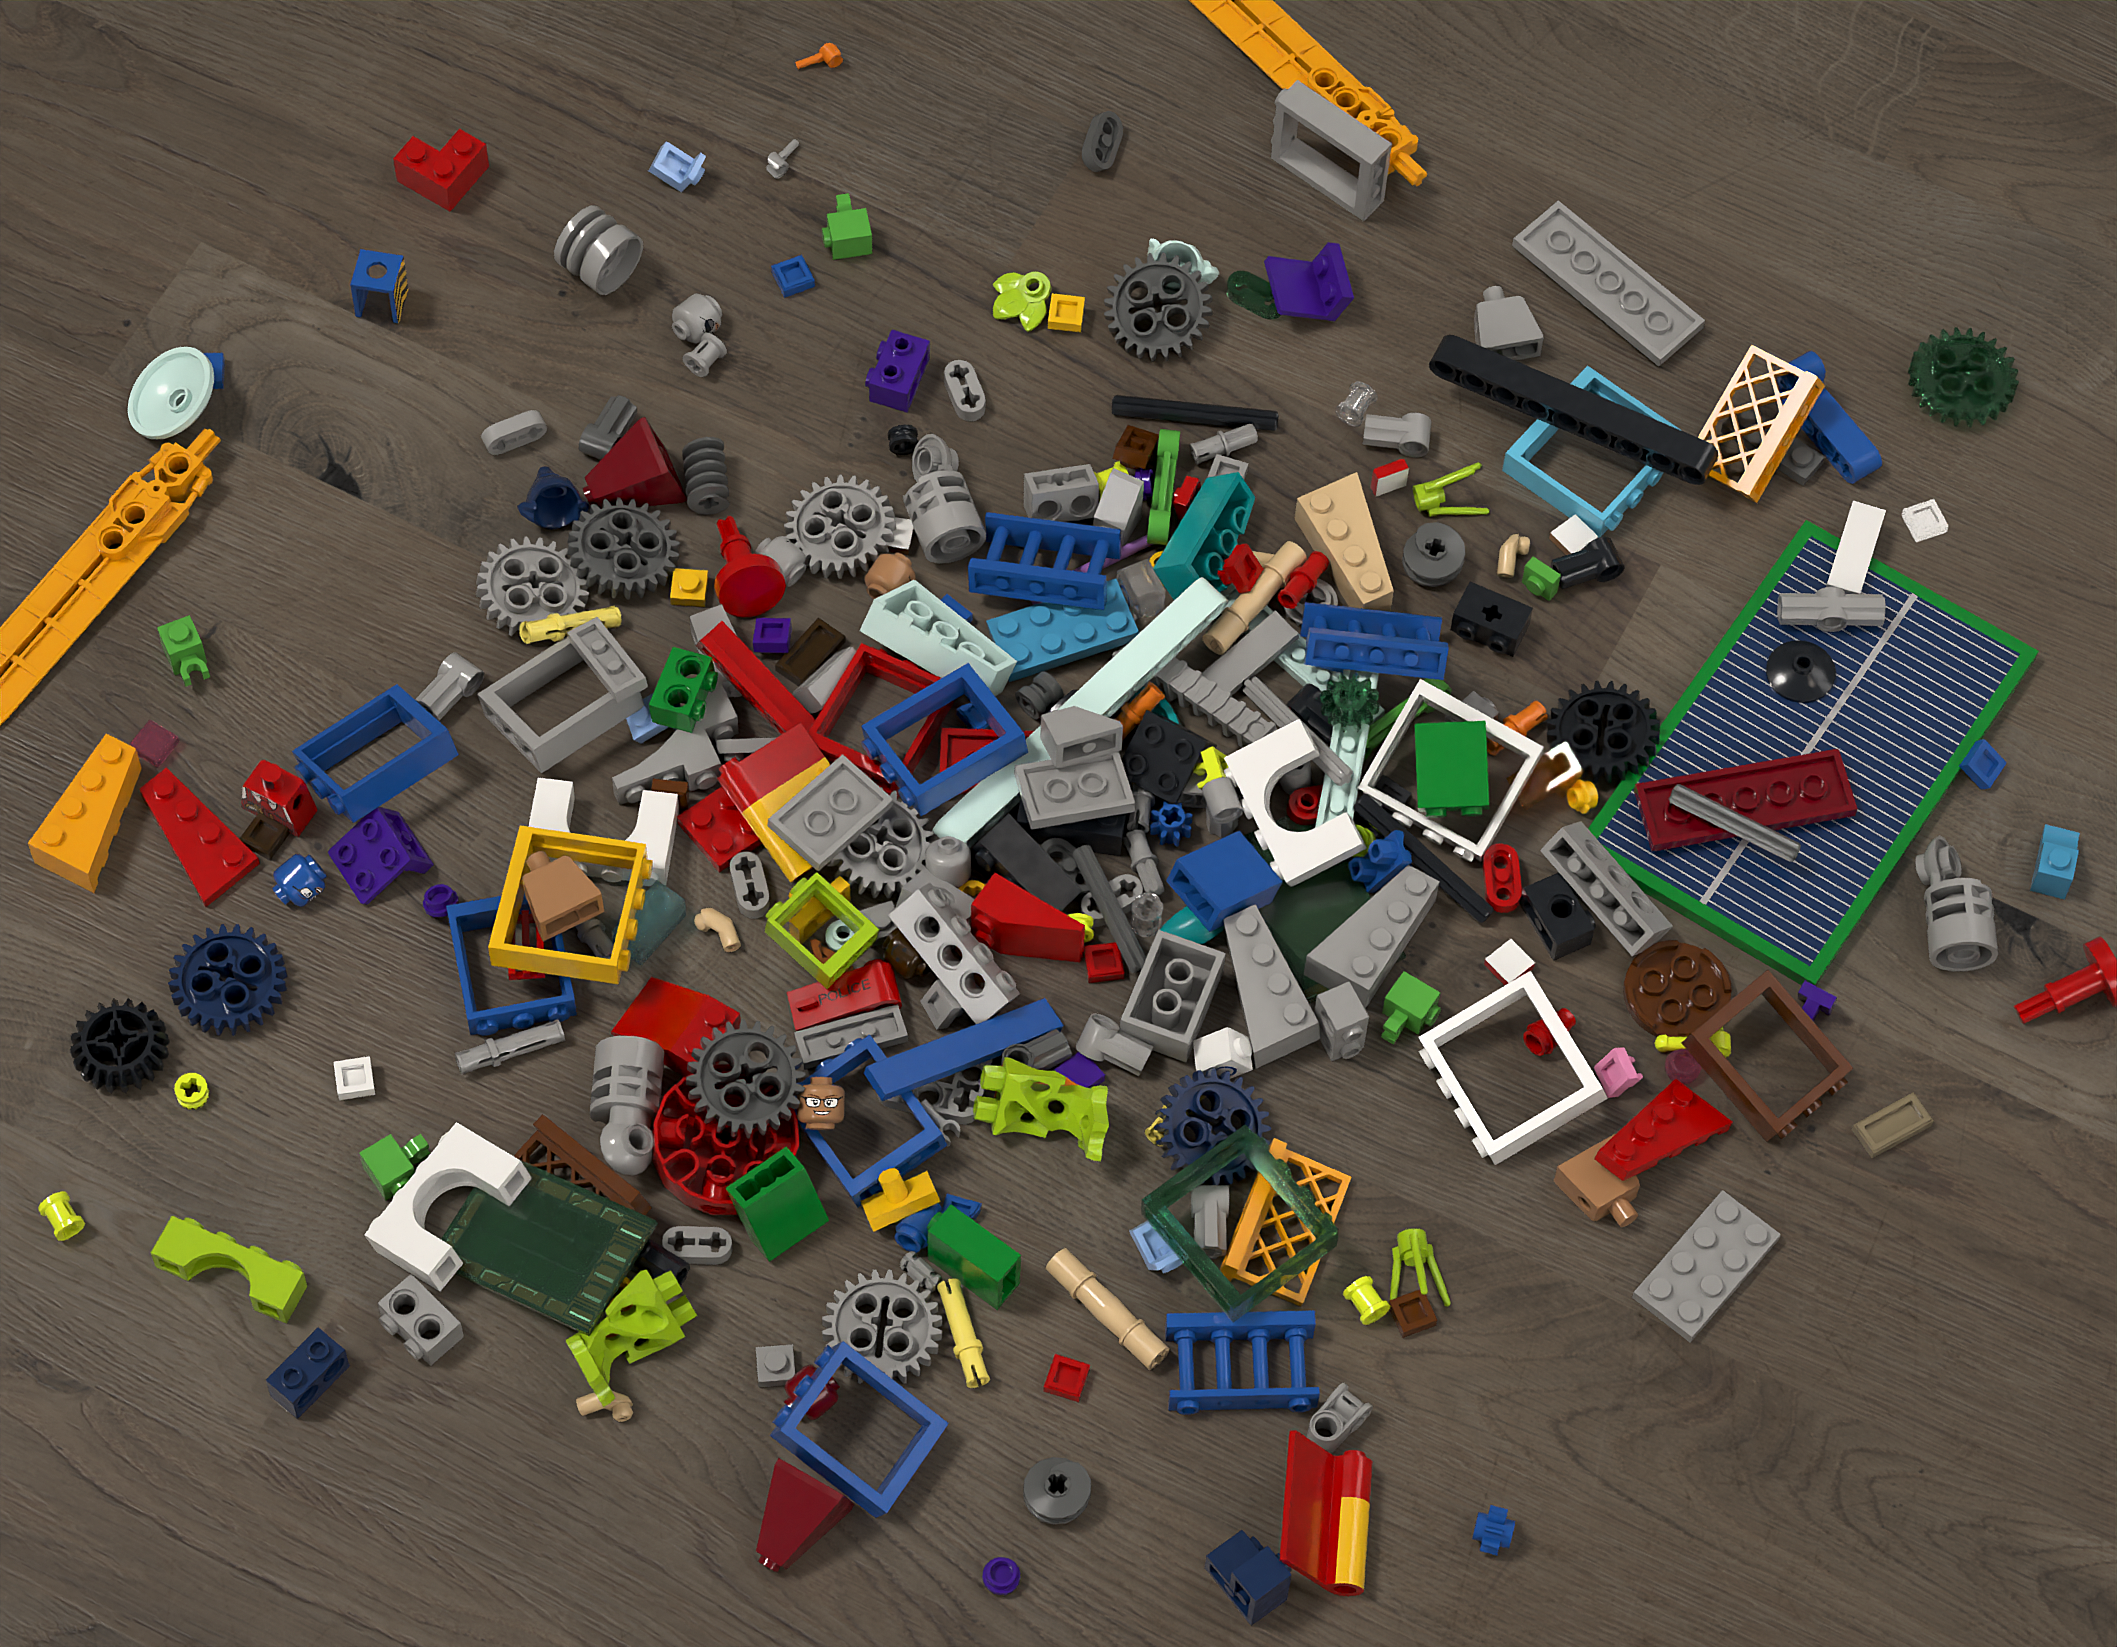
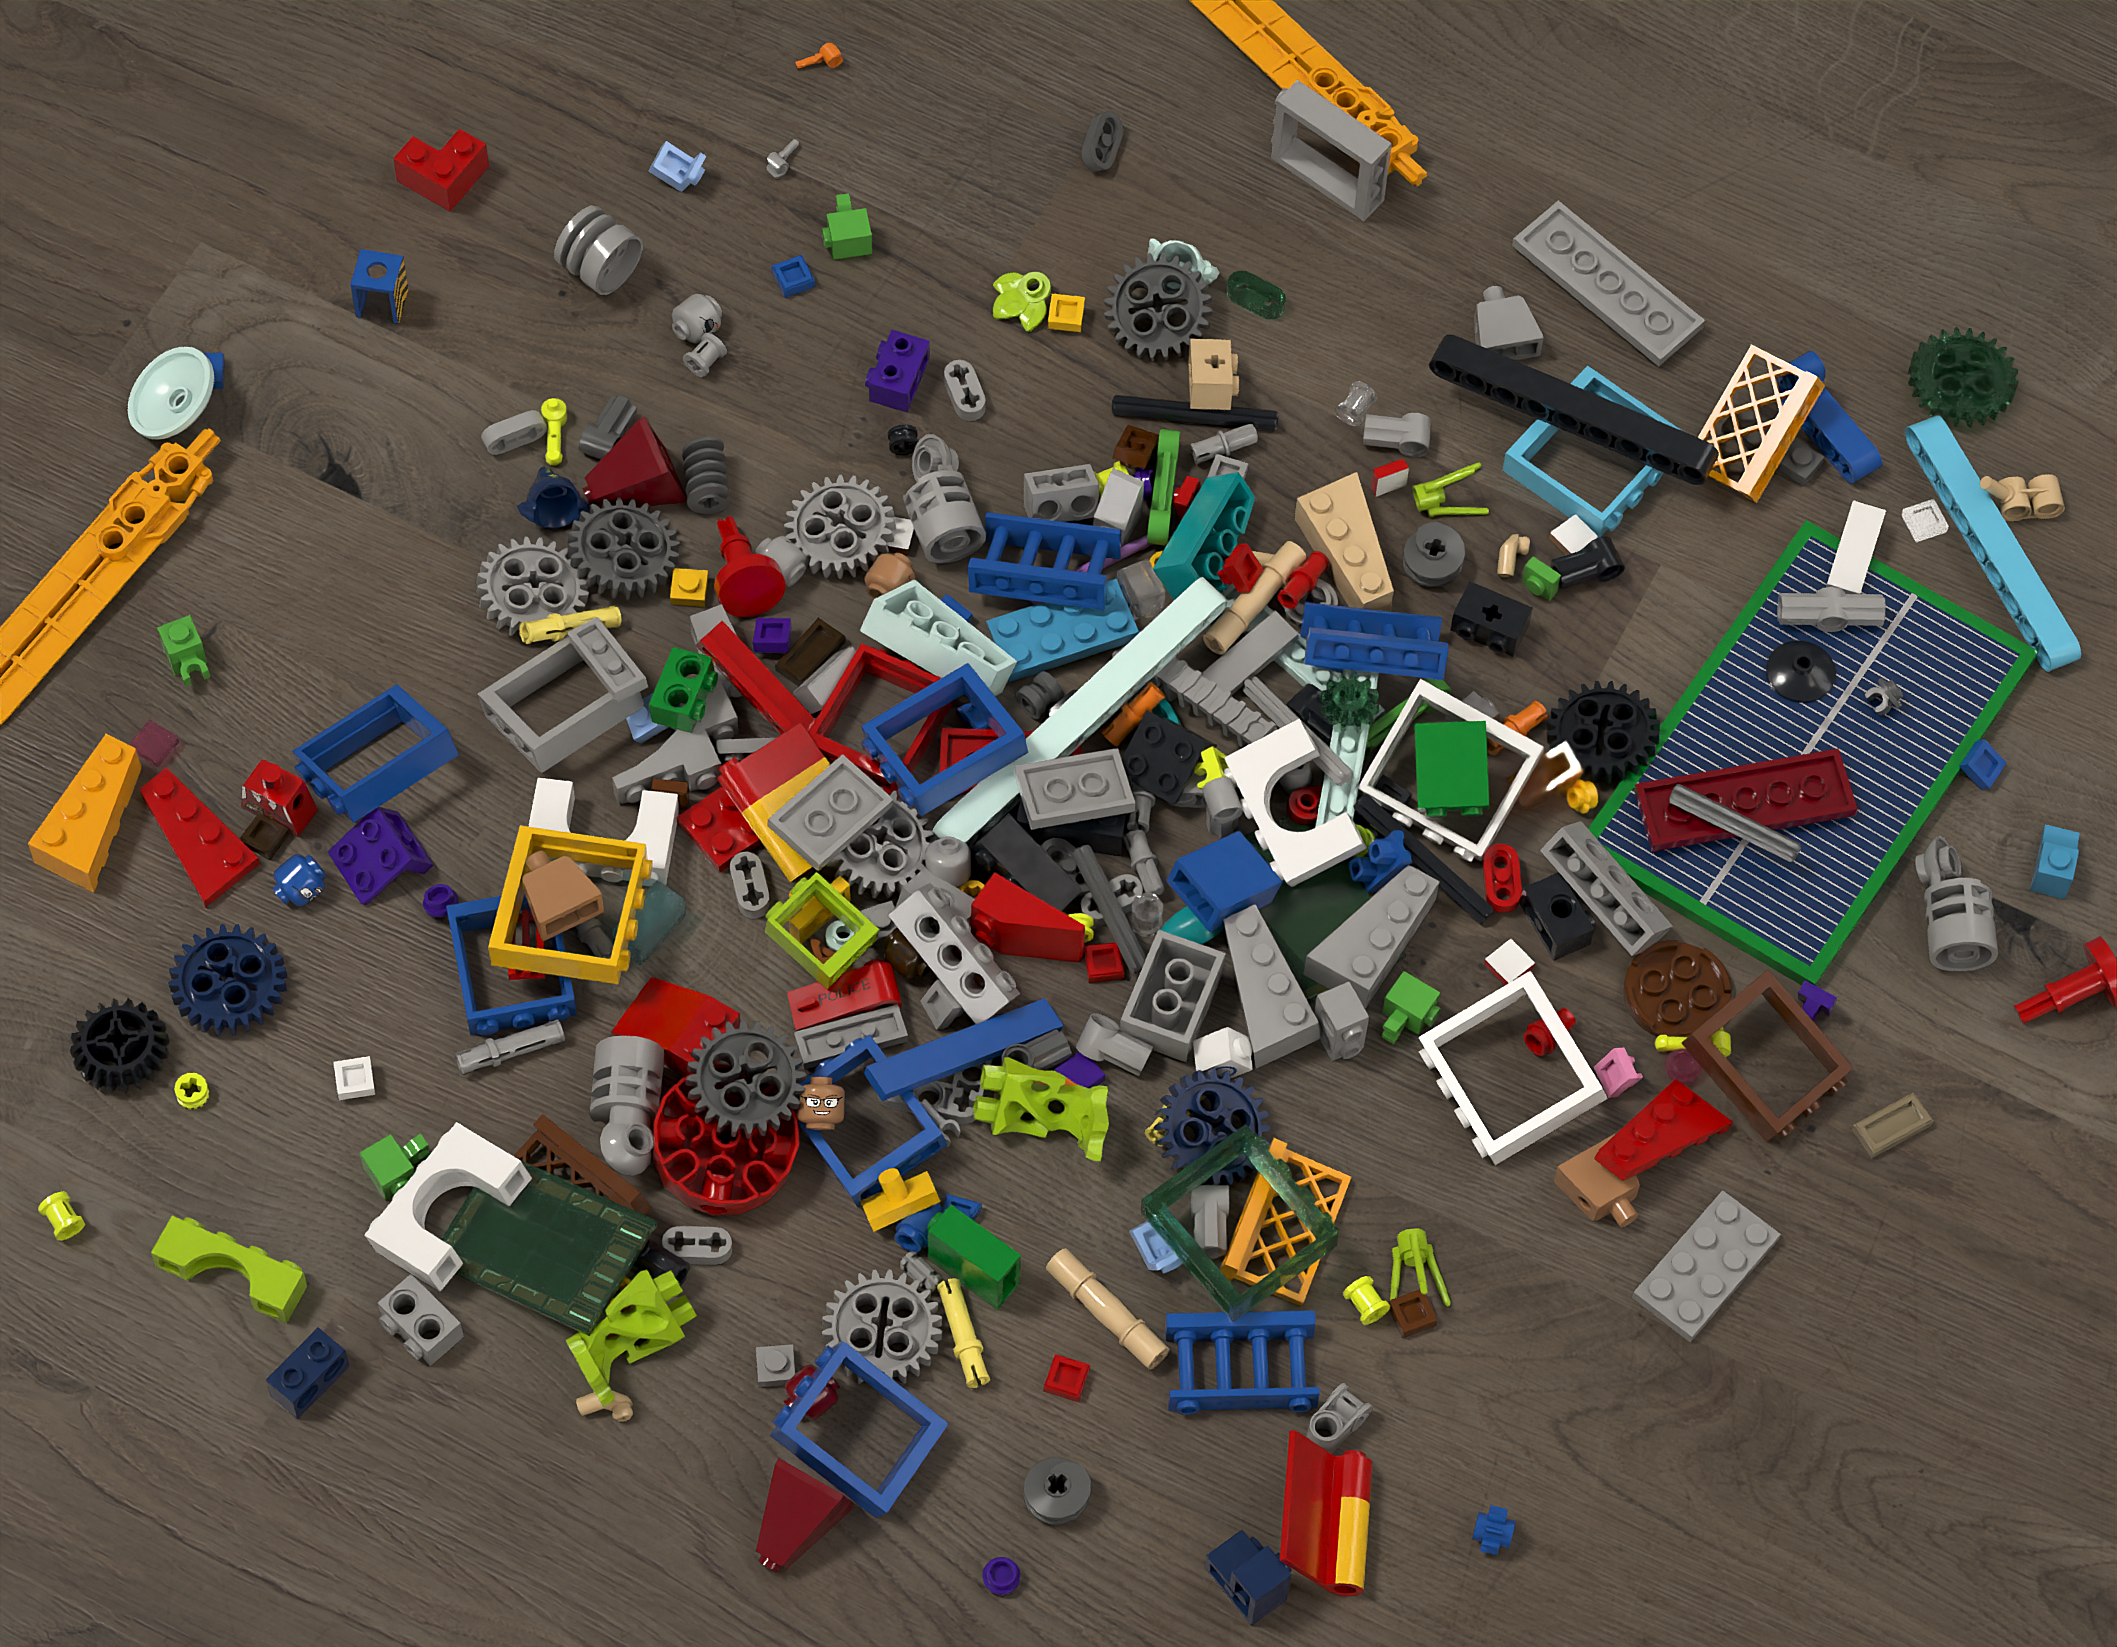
(454, 679): light grey piece -> none
(555, 416): none -> neon yellow piece
(720, 923): tan arm -> none
(777, 1204): green brick -> none
(1079, 735): light grey slope -> none
(1171, 823): blue gear -> none
(1211, 374): none -> tan brick
(1311, 288): dark purple bracket -> none
(1889, 691): none -> dark grey plate
(1993, 543): none -> medium azure beam
(2016, 502): none -> tan beam

